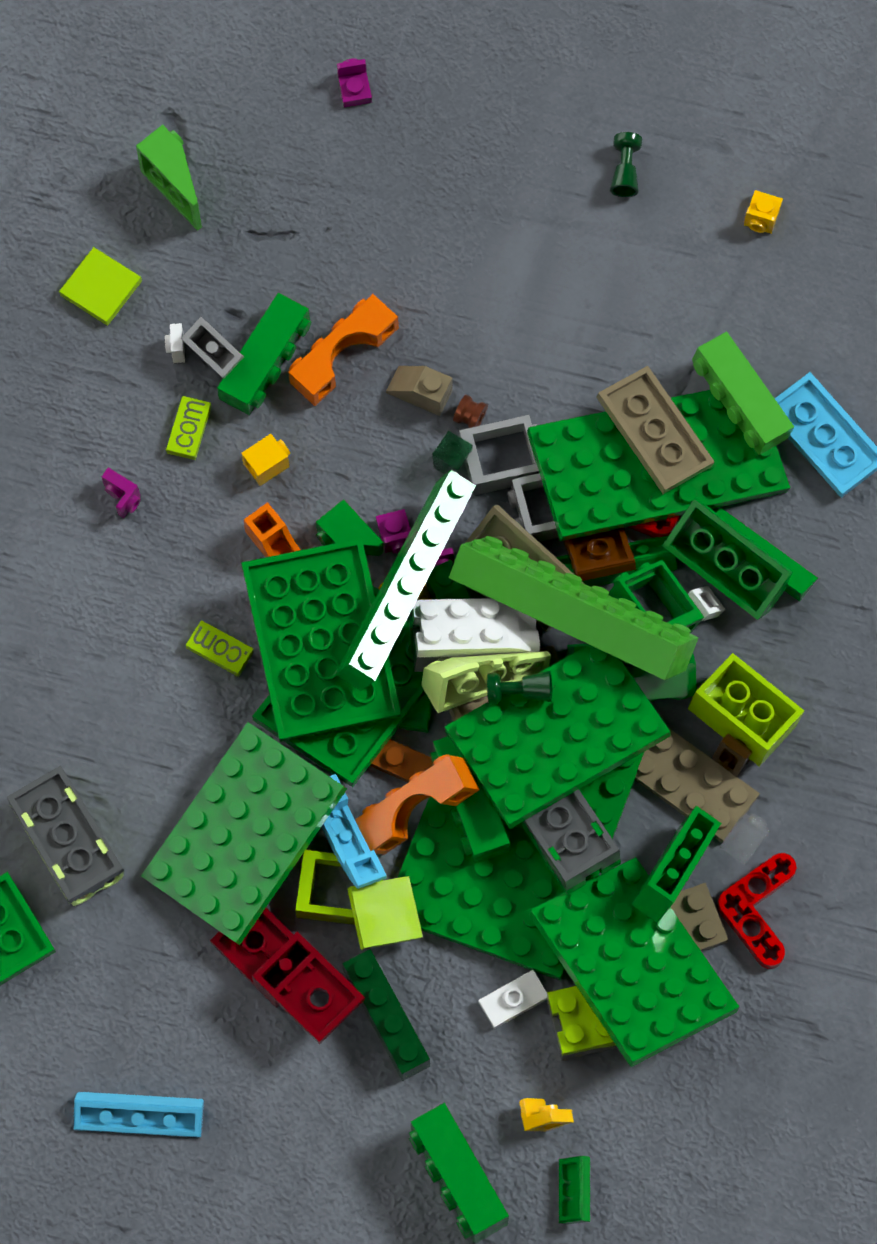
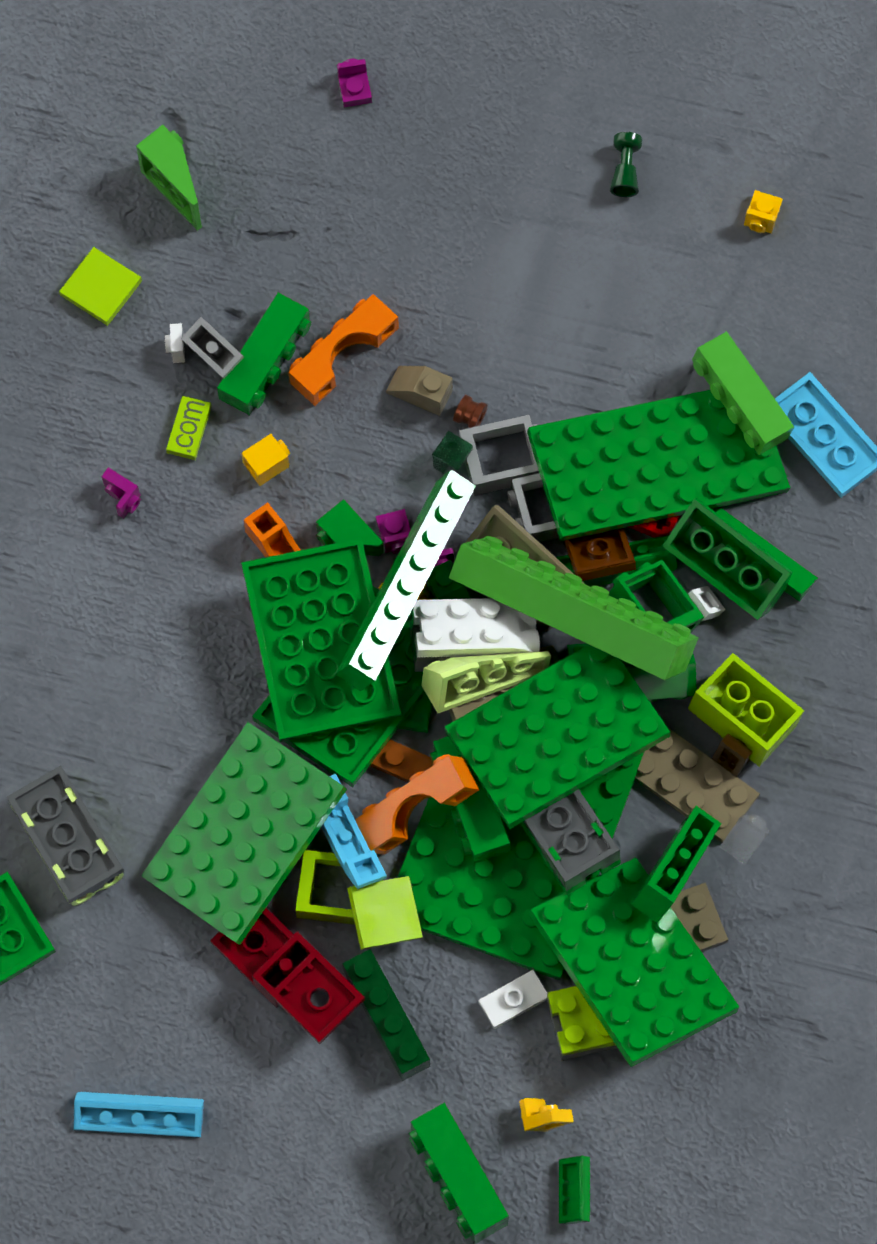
(219, 648): lime tile -> none
(532, 687): dark green piece -> none
(655, 429): dark tan plate -> none
(748, 900): red beam -> none

